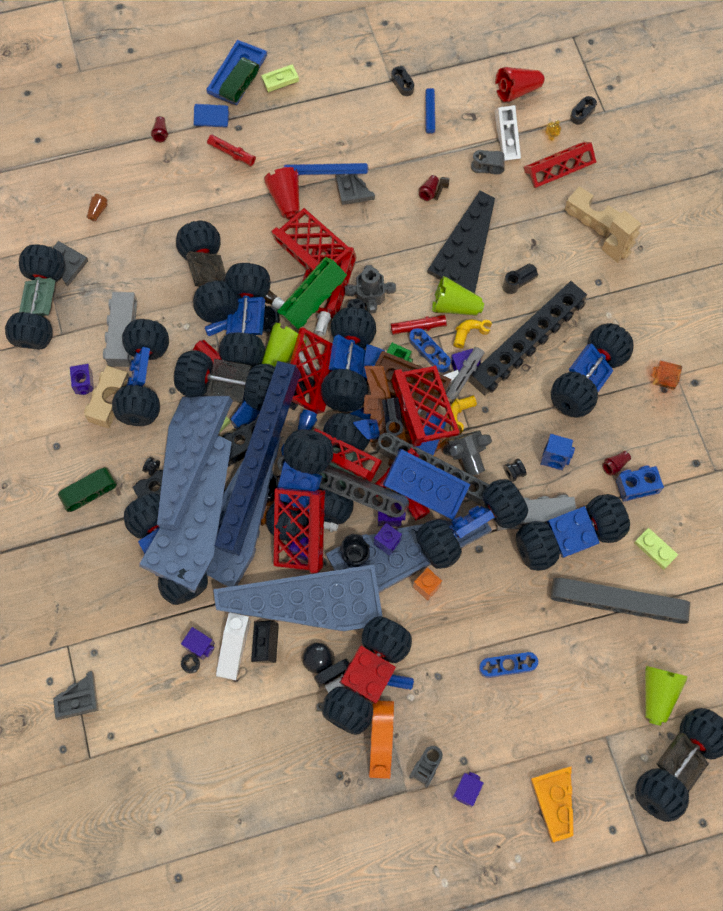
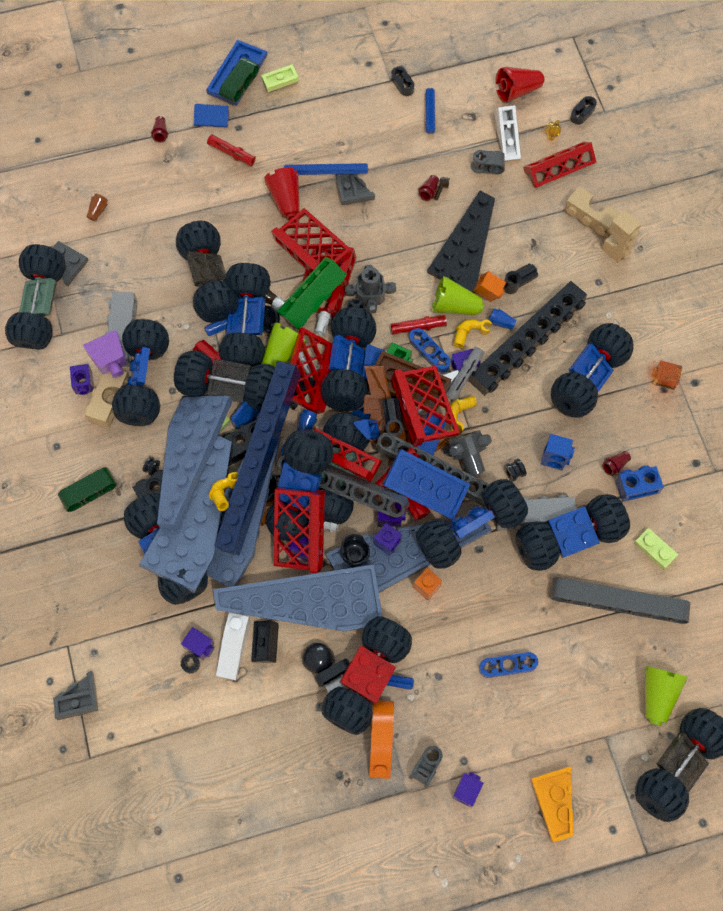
(107, 353): none -> medium lavender torso
(217, 490): none -> yellow piece
(490, 286): none -> orange brick
(502, 319): none -> blue cone

